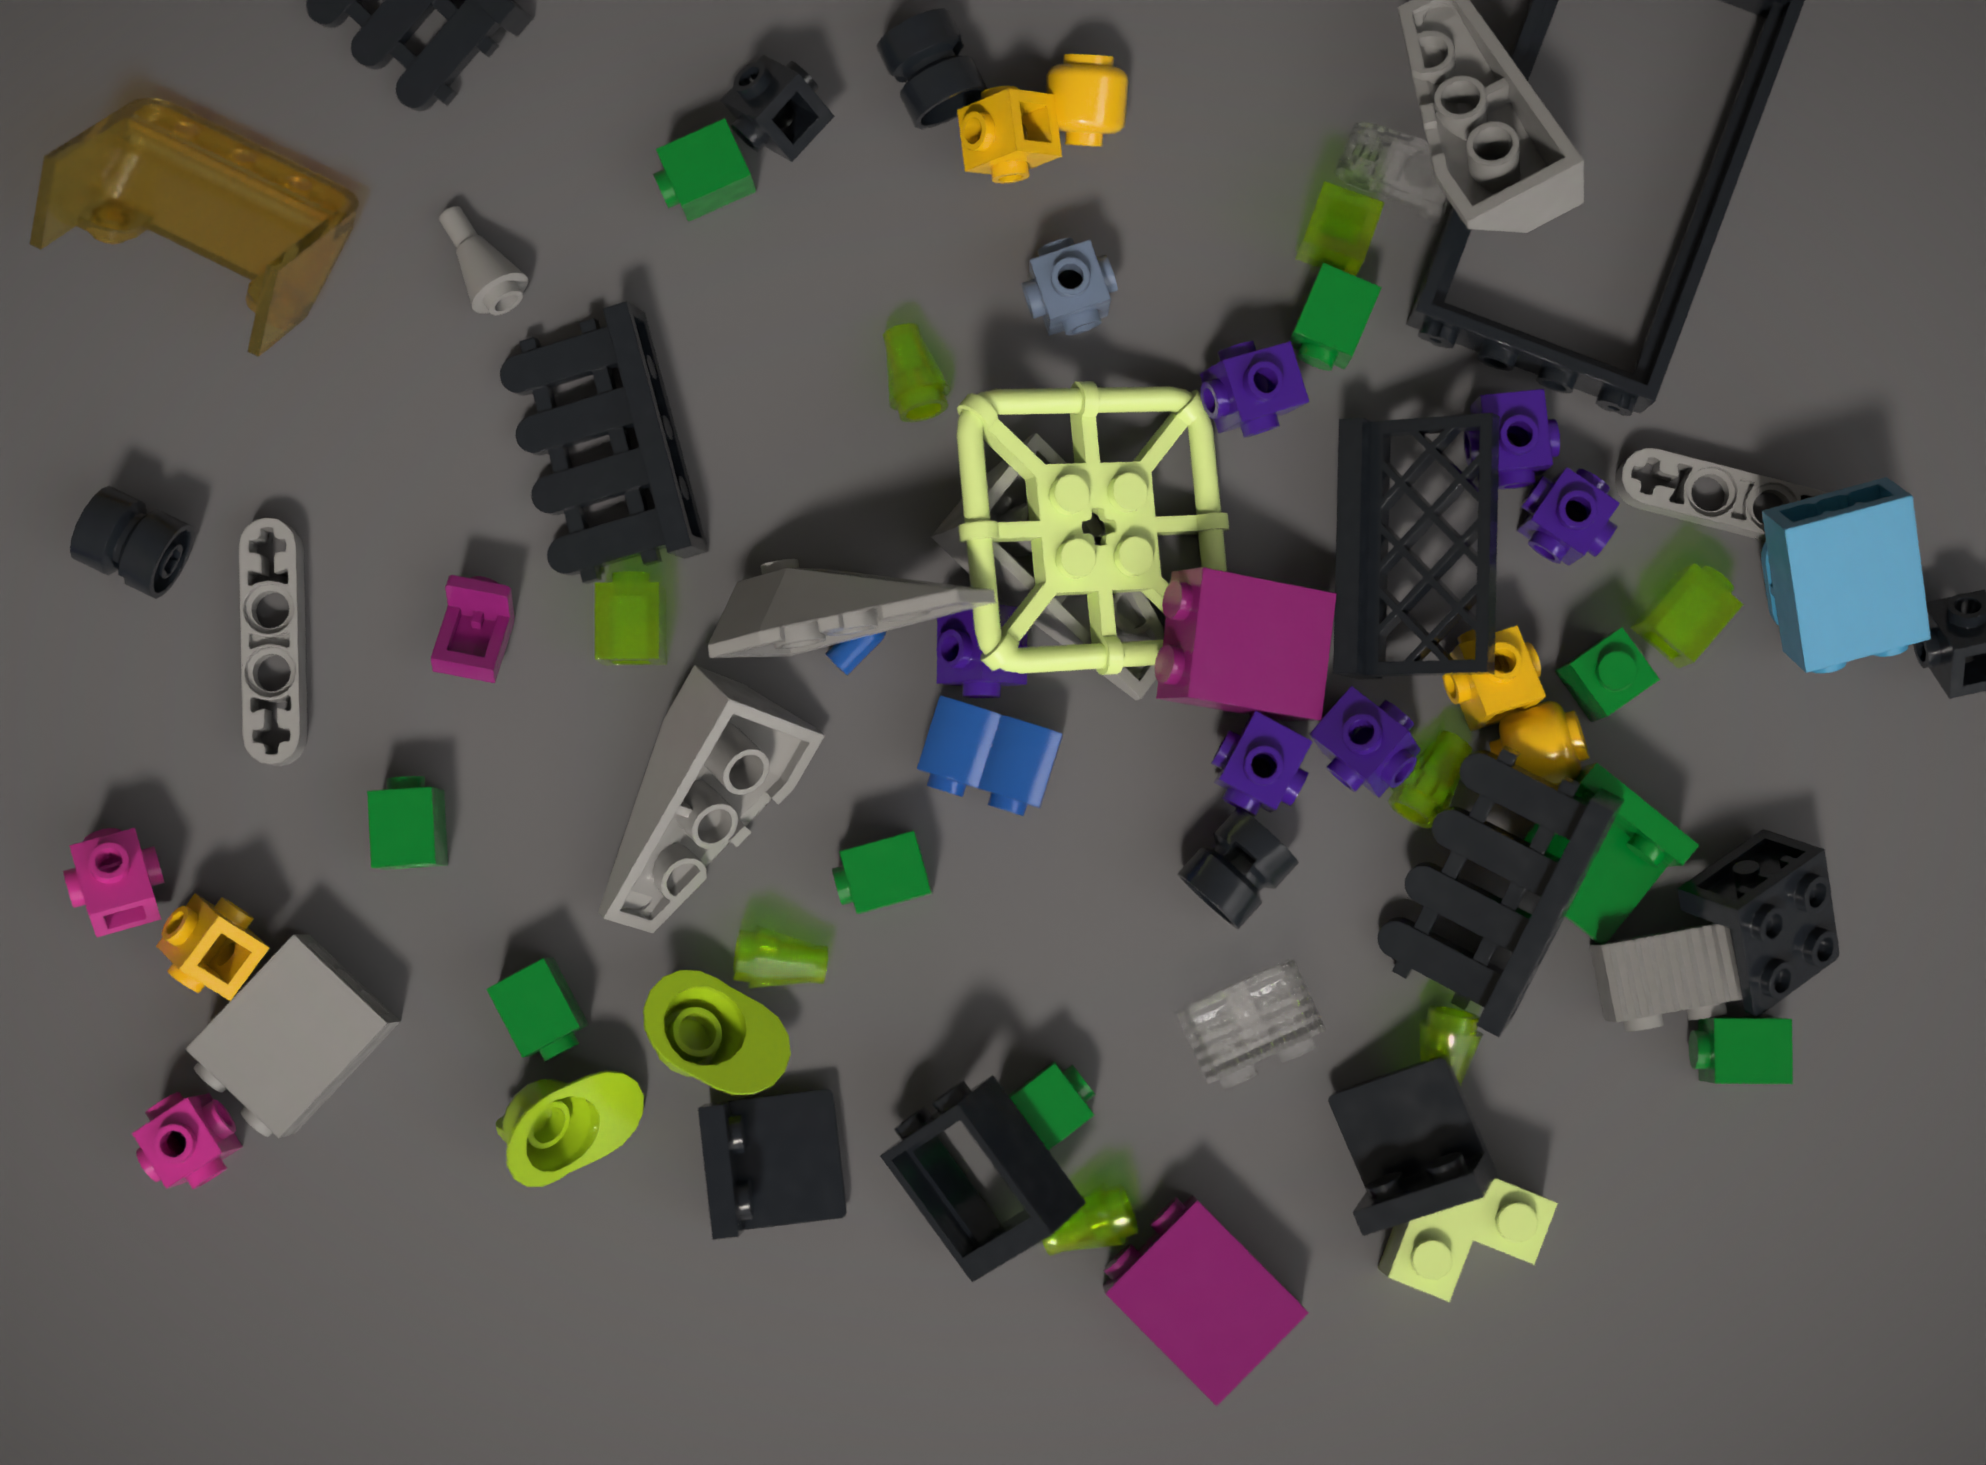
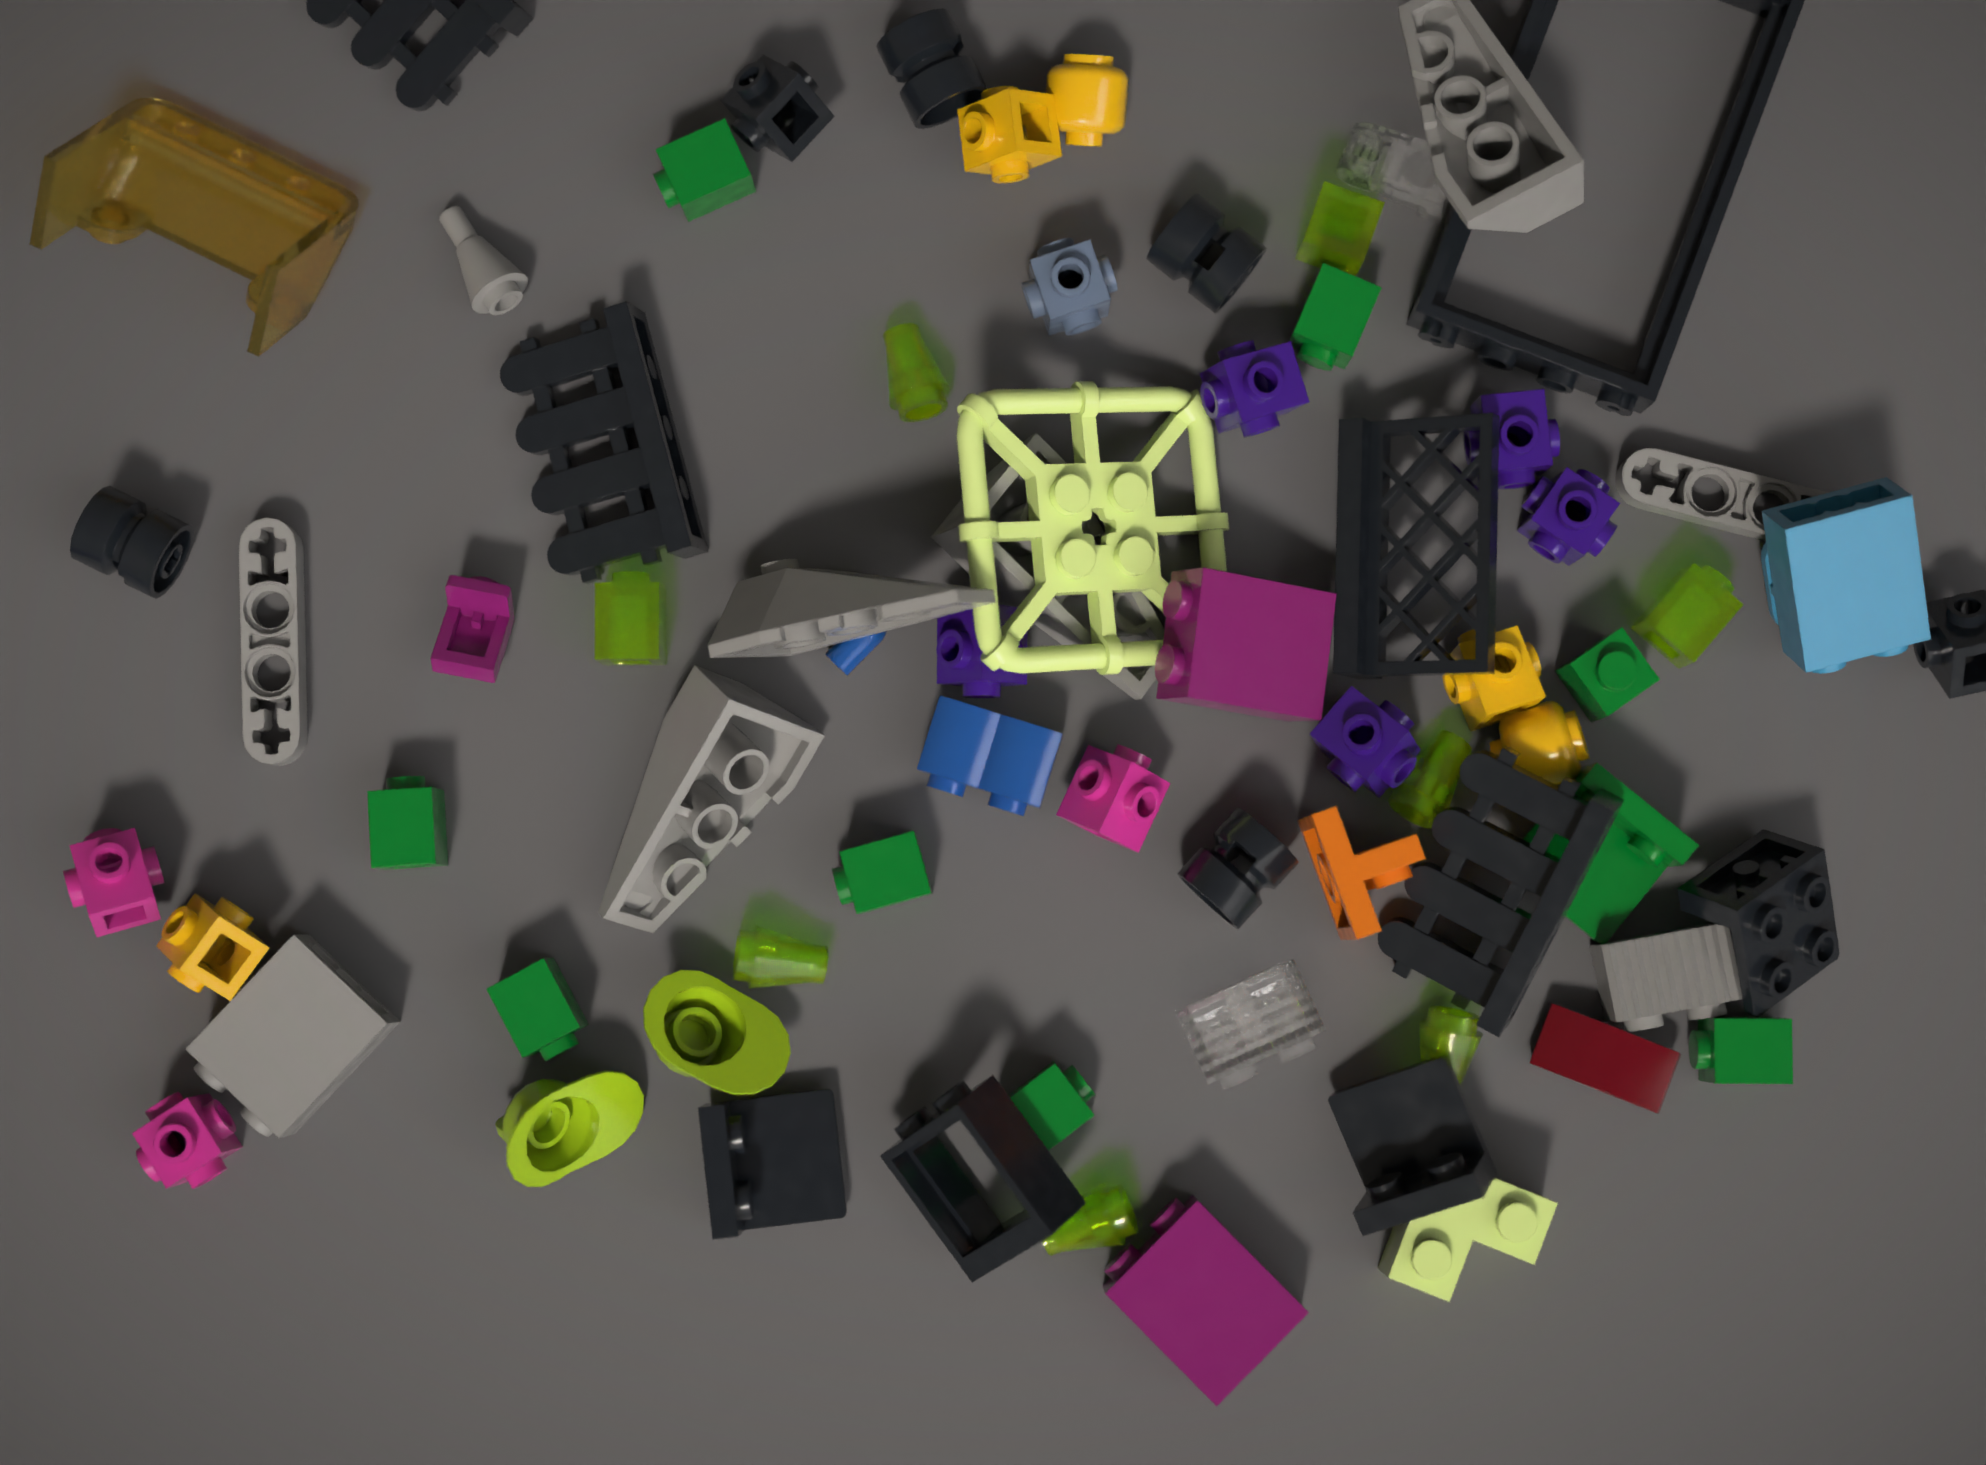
(1114, 796): none -> dark pink brick
(1190, 238): none -> black wheel
(1278, 748): dark purple brick -> none
(1349, 876): none -> orange bracket
(1605, 1058): none -> dark red slope

